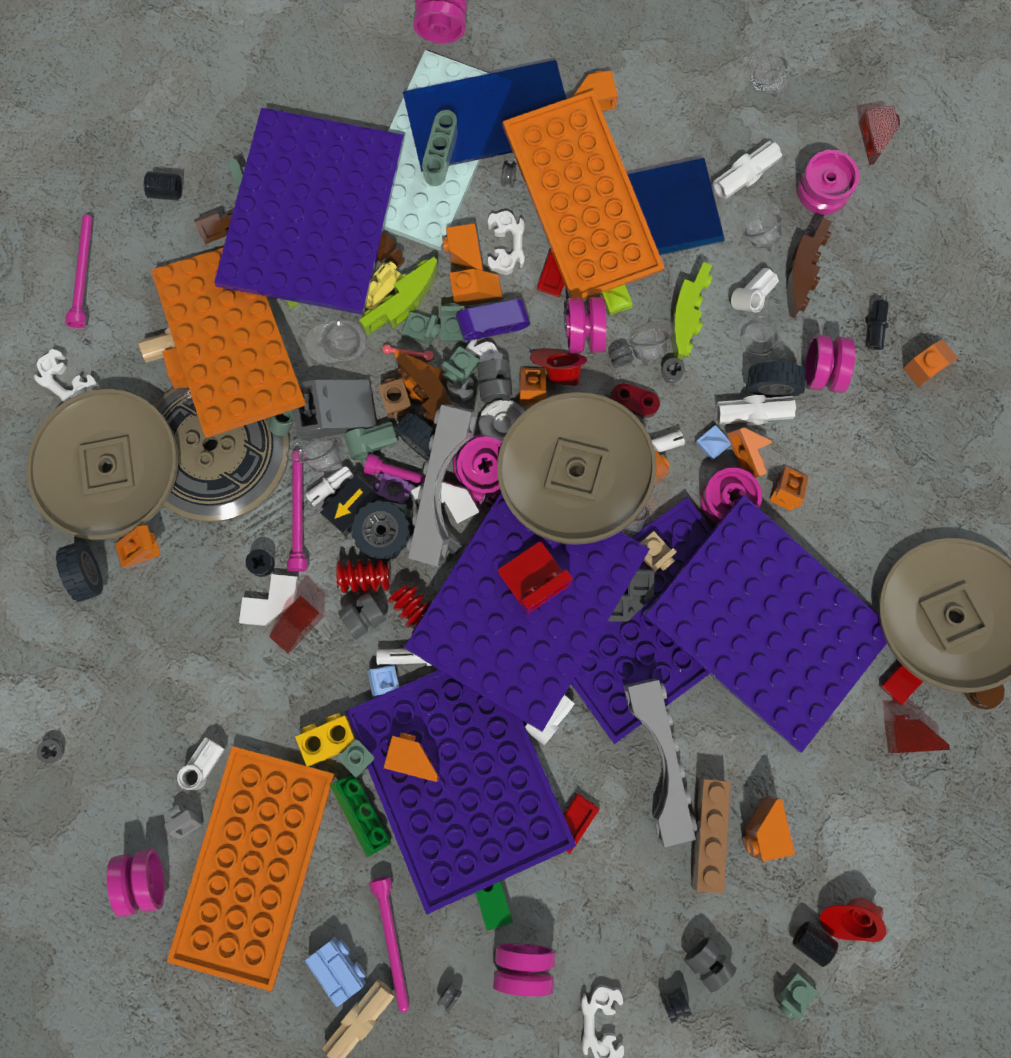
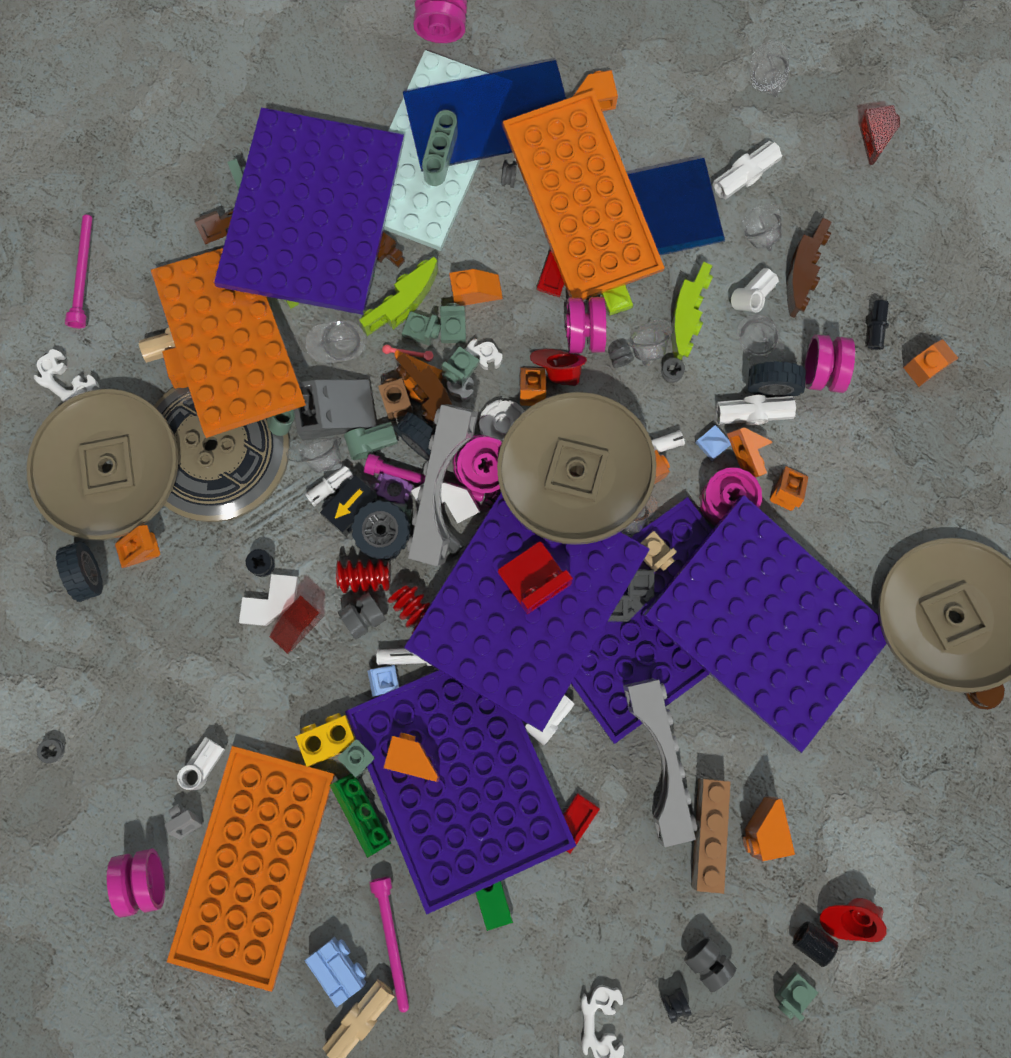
(162, 185): black piece -> none
(297, 559): dark pink piece -> none
(382, 284): light yellow hinge -> none
(449, 997): dark grey bush -> none
(463, 246): orange slope -> none
(492, 319): dark purple beam -> none
(494, 379): dark grey wheel -> none
(506, 222): white helmet -> none
(524, 969): dark pink wheel -> none
(635, 399): dark red plate -> none
(828, 182): dark pink wheel -> none
(901, 684): red tile -> none
(912, 736): clear red slope -> none

